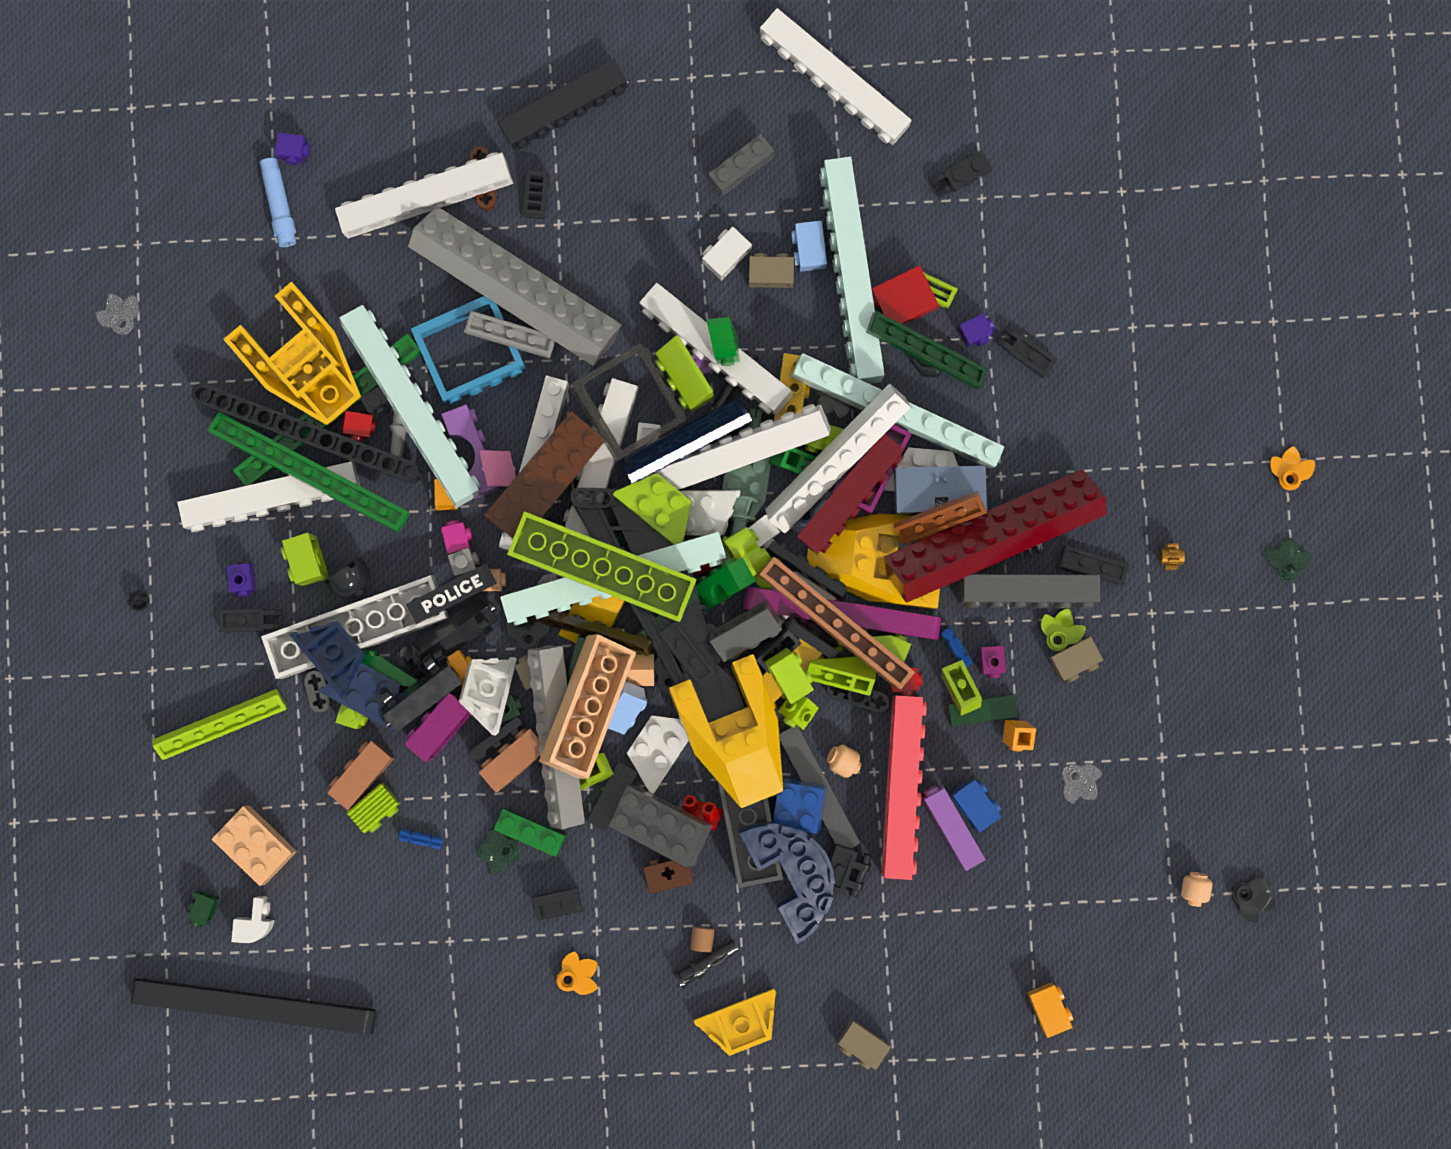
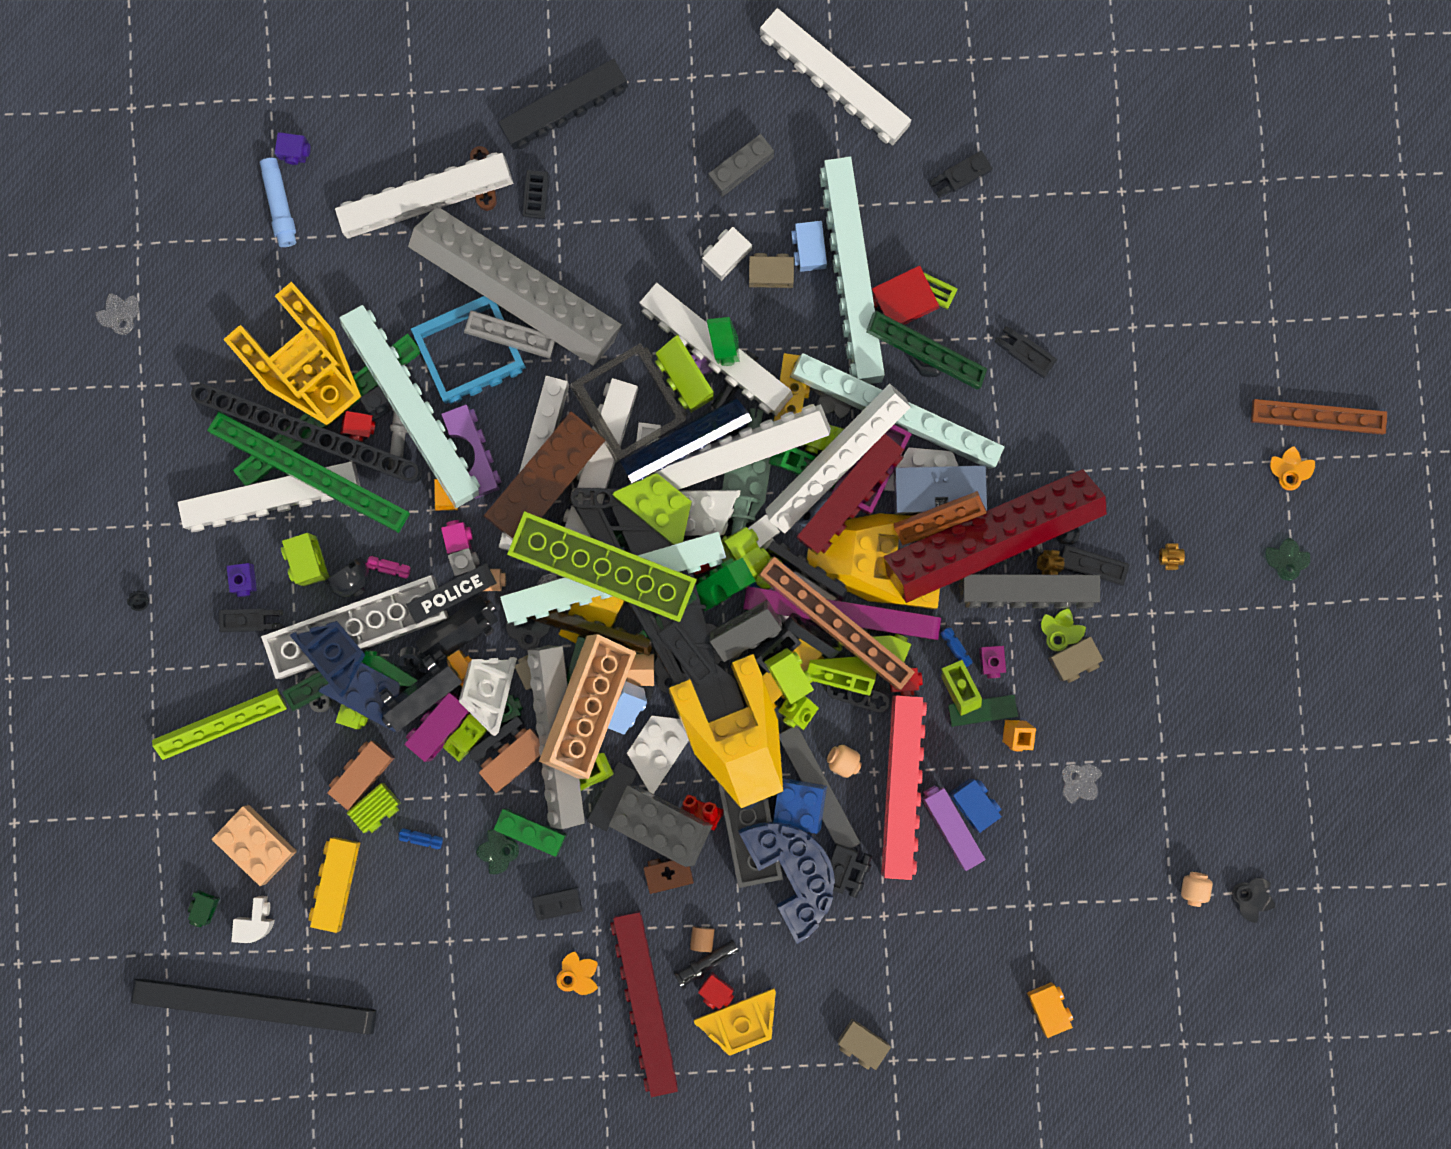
(304, 691): none -> dark green tile
(334, 885): none -> yellow brick
(388, 567): none -> dark pink axle
(465, 738): none -> lime brick
(497, 468): bright pink piece -> none
(645, 1003): none -> dark red brick
(716, 992): none -> red brick
(976, 331): dark purple brick -> none
(1050, 562): none -> pearl gold gear
(1069, 537): none -> black wheel
(1319, 416): none -> dark orange plate

